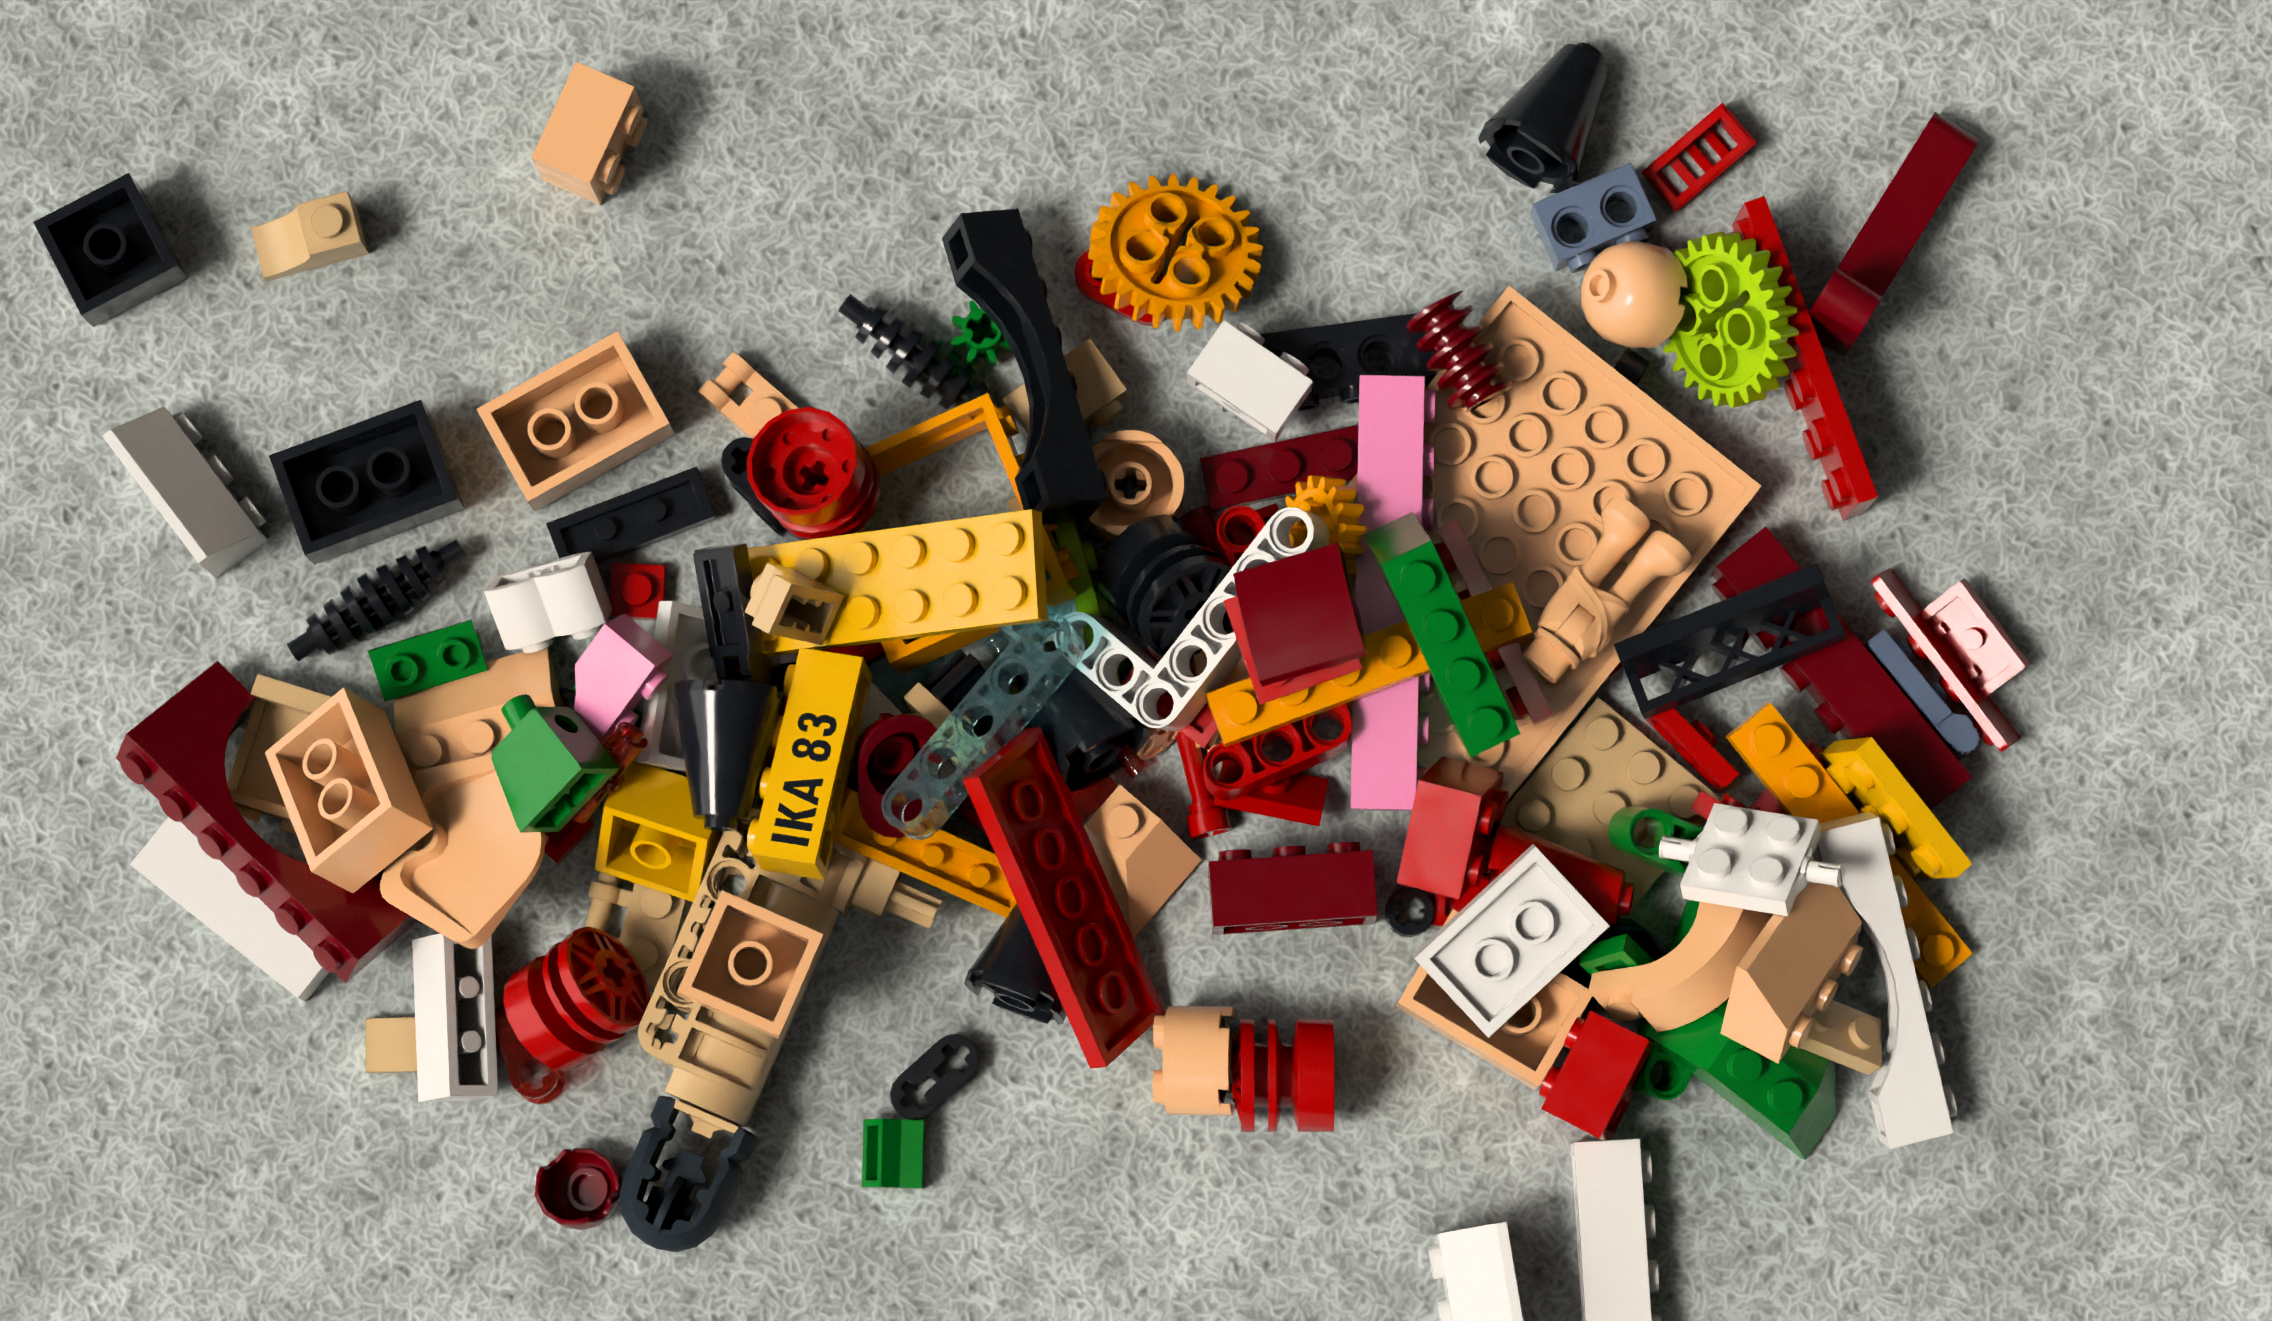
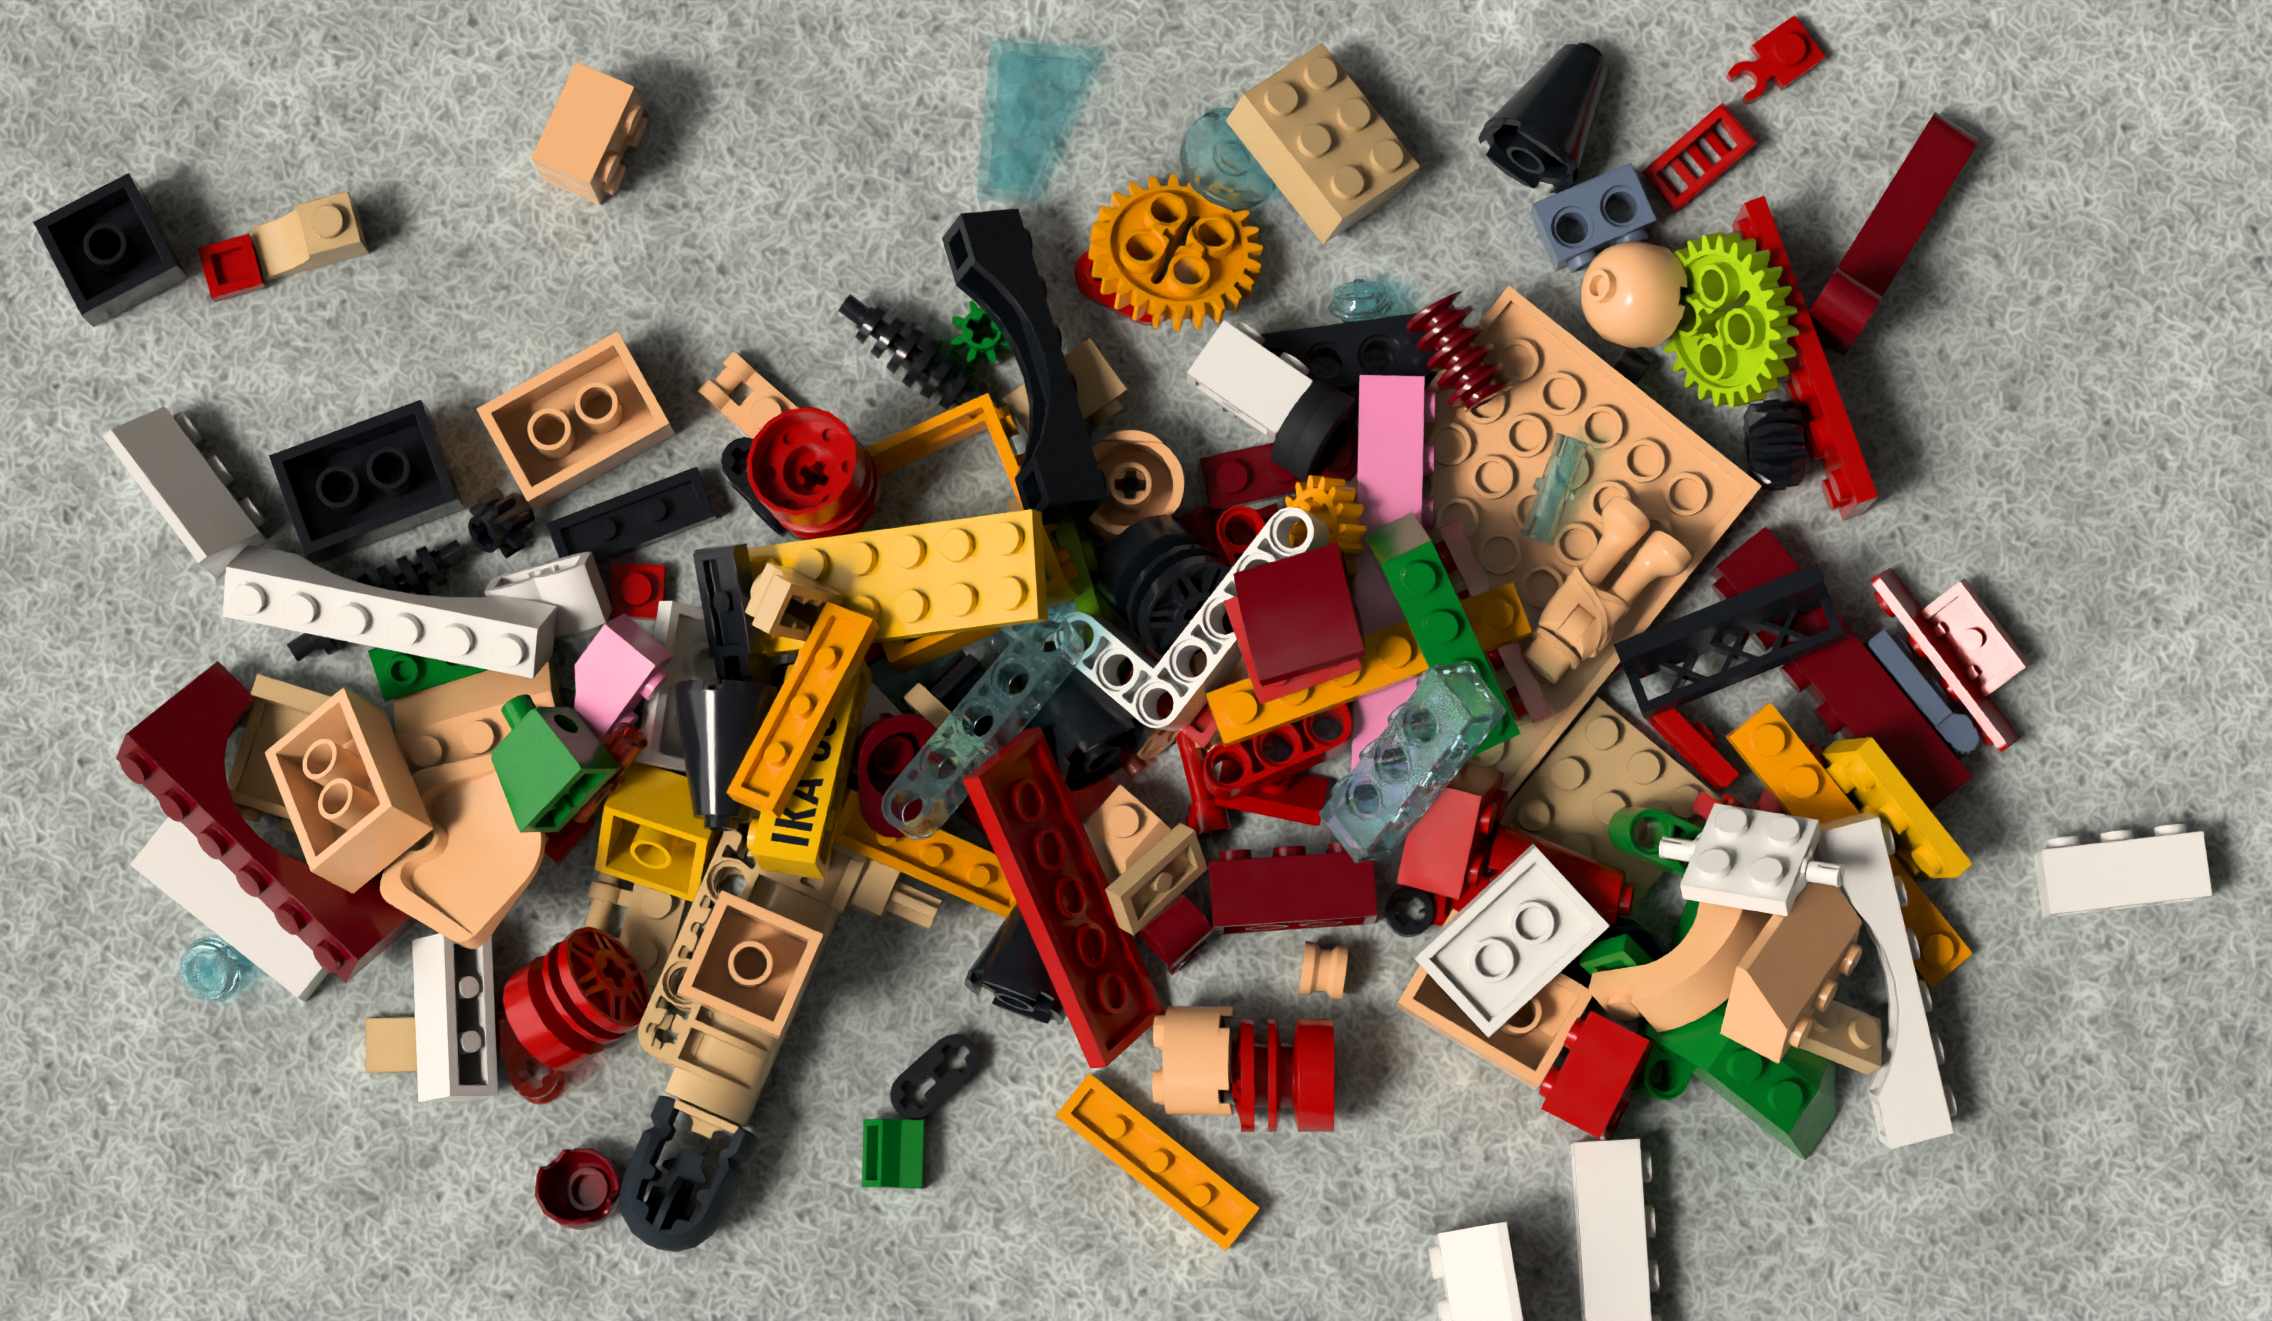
(210, 970): none -> clear light blue hat
(231, 268): none -> red plate
(472, 631): none -> white arch
(501, 522): none -> black gear
(803, 709): none -> light orange plate
(1024, 112): none -> clear light blue wing
(1156, 879): none -> tan plate
(1157, 1162): none -> light orange plate
(1177, 933): none -> dark red piece
(1222, 165): none -> clear light blue tile
(1314, 430): none -> black tyre
(1322, 143): none -> tan brick
(1323, 970): none -> light nougat wheel
(1360, 301): none -> clear light blue hat
(1411, 761): none -> clear light blue brick
(1554, 489): none -> clear light blue pin
(1774, 444): none -> black gear
(1781, 57): none -> red plate
(2122, 871): none -> white brick

